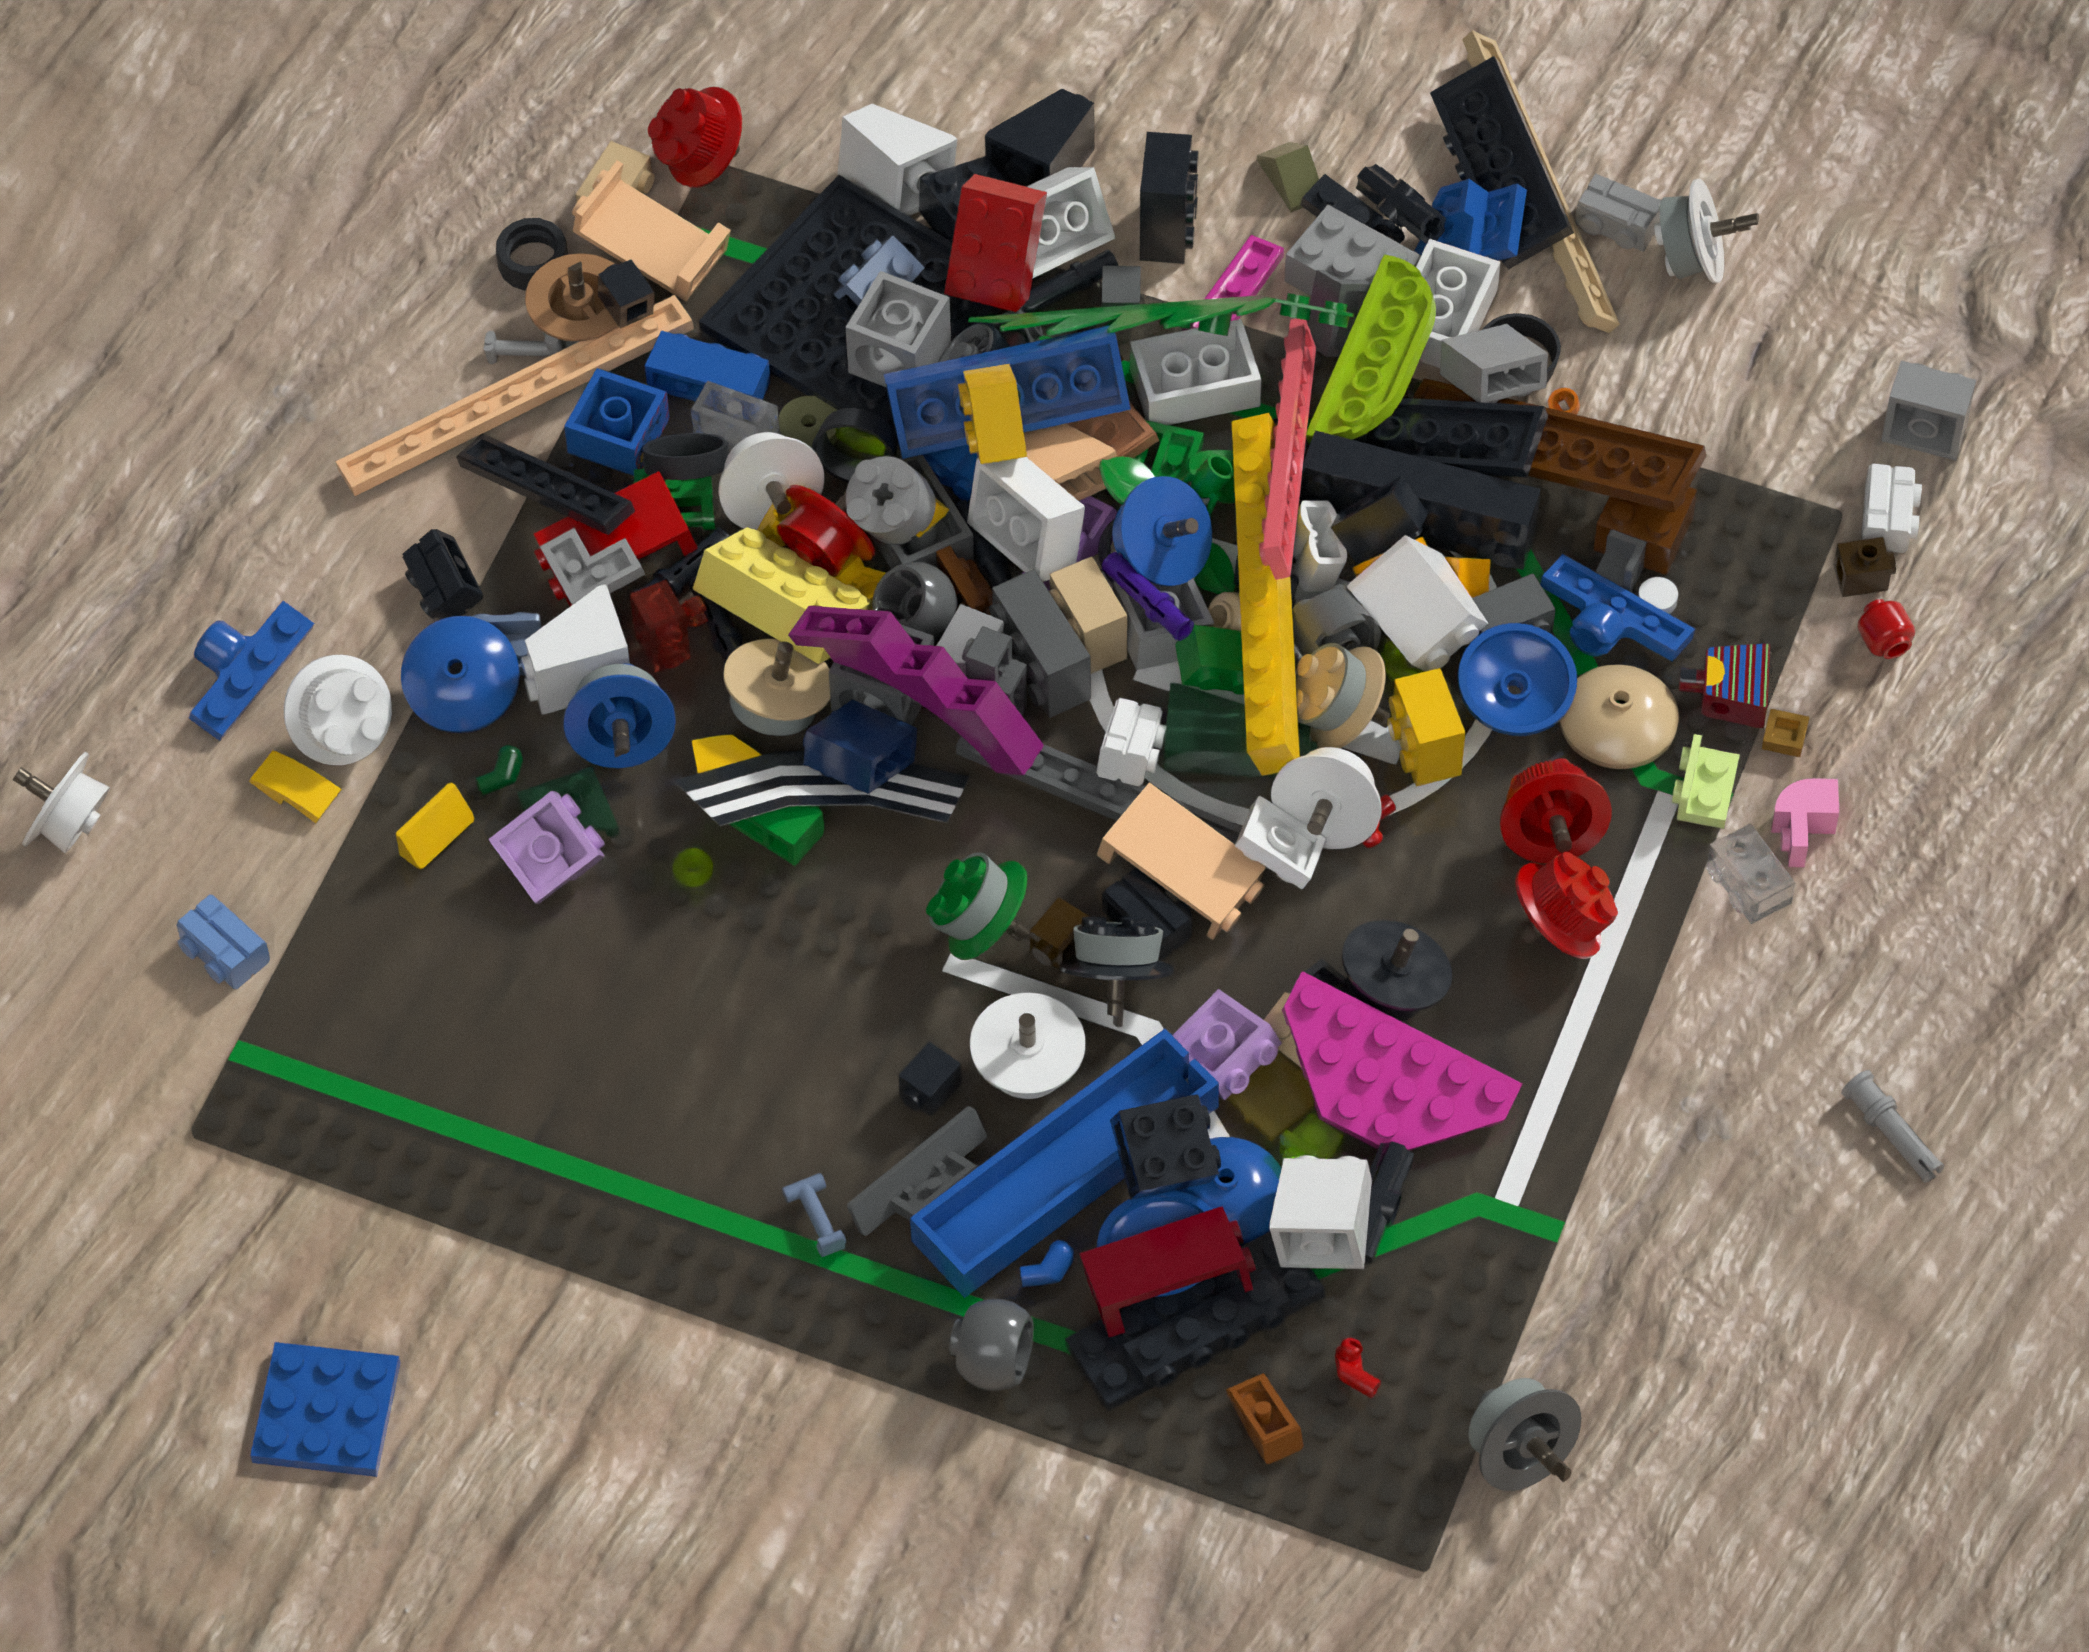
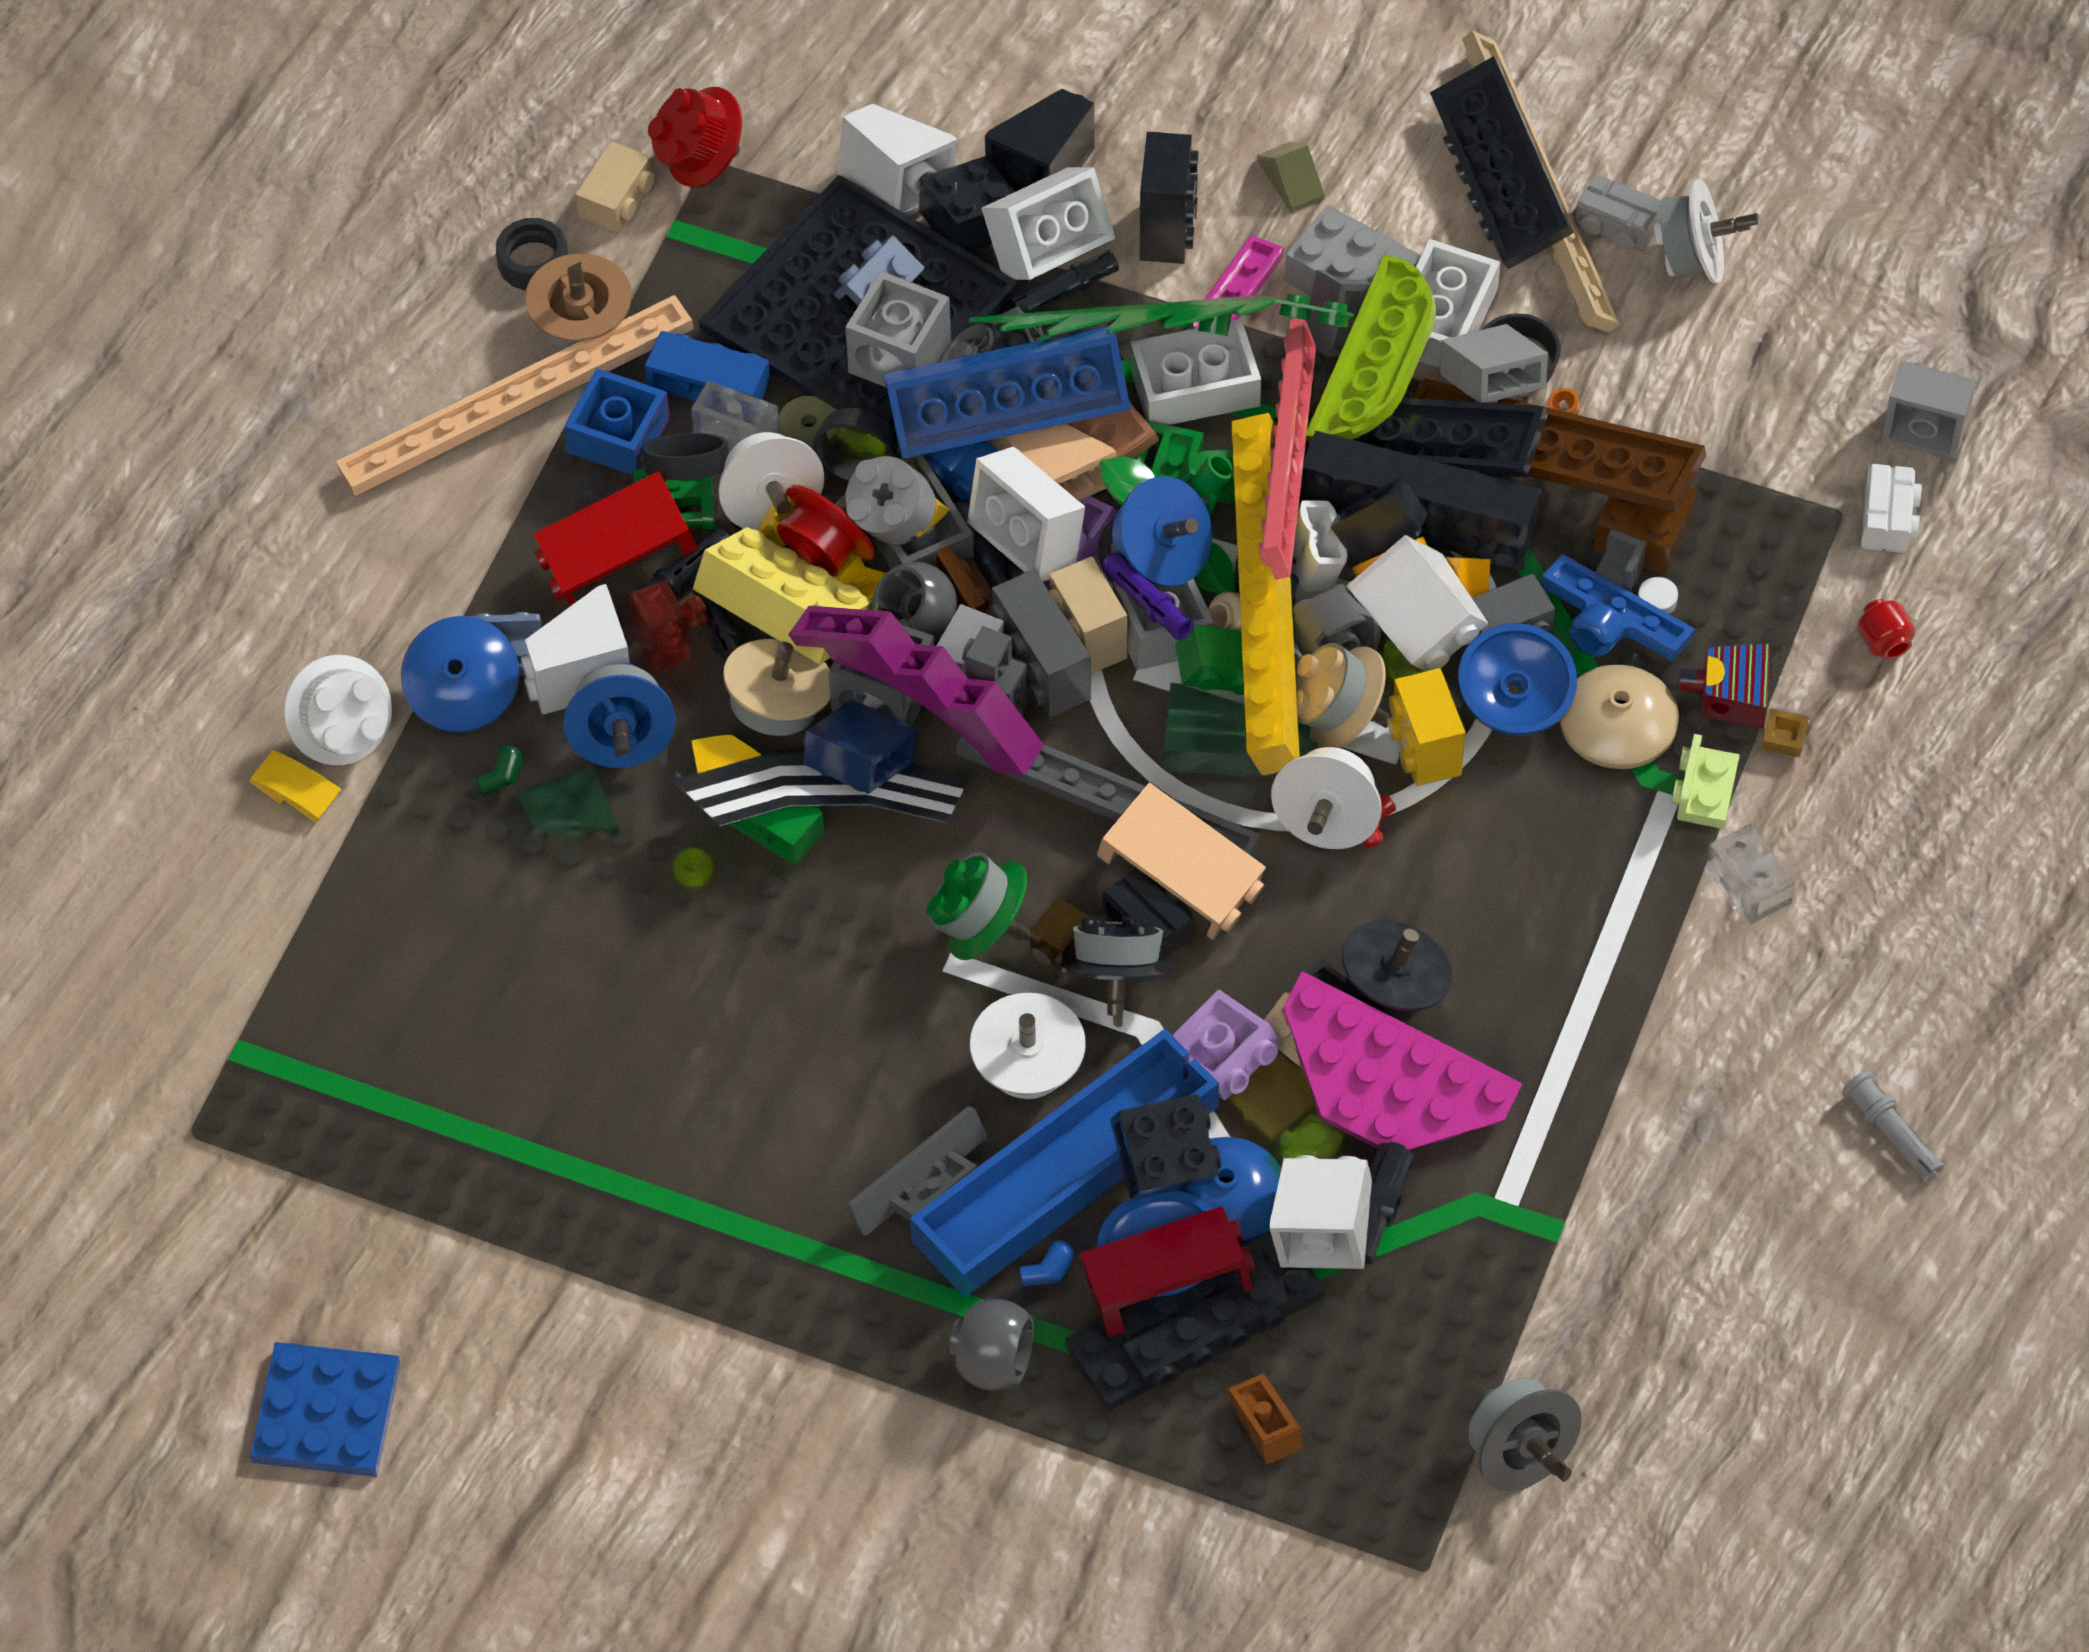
(67, 808): white piece -> none
(222, 942): medium blue brick -> none
(244, 665): blue plate -> none
(434, 827): yellow slope -> none
(441, 576): black brick -> none
(519, 348): light grey piece -> none
(545, 484): black tile -> none
(548, 846): lavender plate -> none
(581, 573): light grey plate -> none
(625, 293): black brick -> none
(652, 236): light nougat panel -> none
(805, 1189): sand blue piece -> none
(929, 1079): black brick -> none
(994, 413): yellow brick -> none
(995, 242): red brick -> none
(1121, 286): dark grey panel -> none
(1130, 742): white brick -> none
(1280, 842): white plate -> none
(1329, 192): black hinge -> none
(1350, 1368): red arm -> none
(1400, 203): black piece -> none
(1480, 219): blue slope -> none
(1554, 812): red piece -> none
(1566, 904): red piece -> none
(1805, 809): bright pink brick -> none
(1863, 566): dark brown brick -> none

